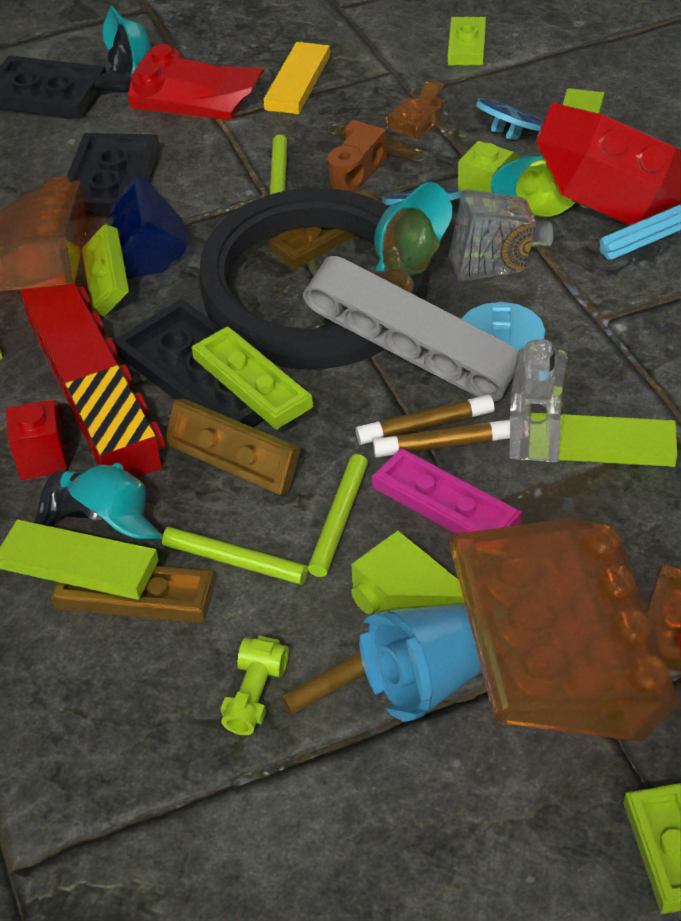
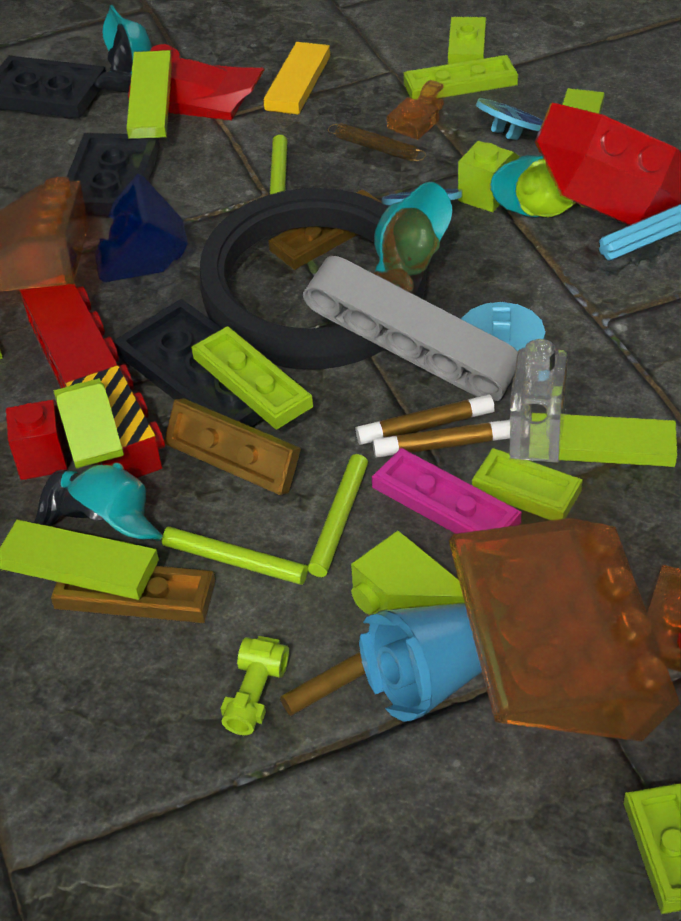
(88, 423): none -> lime slope
(105, 270): lime plate -> none
(149, 94): none -> lime tile
(356, 158): dark orange leg -> none
(464, 77): none -> lime tile
(494, 235): clear torso -> none
(528, 485): none -> lime tile

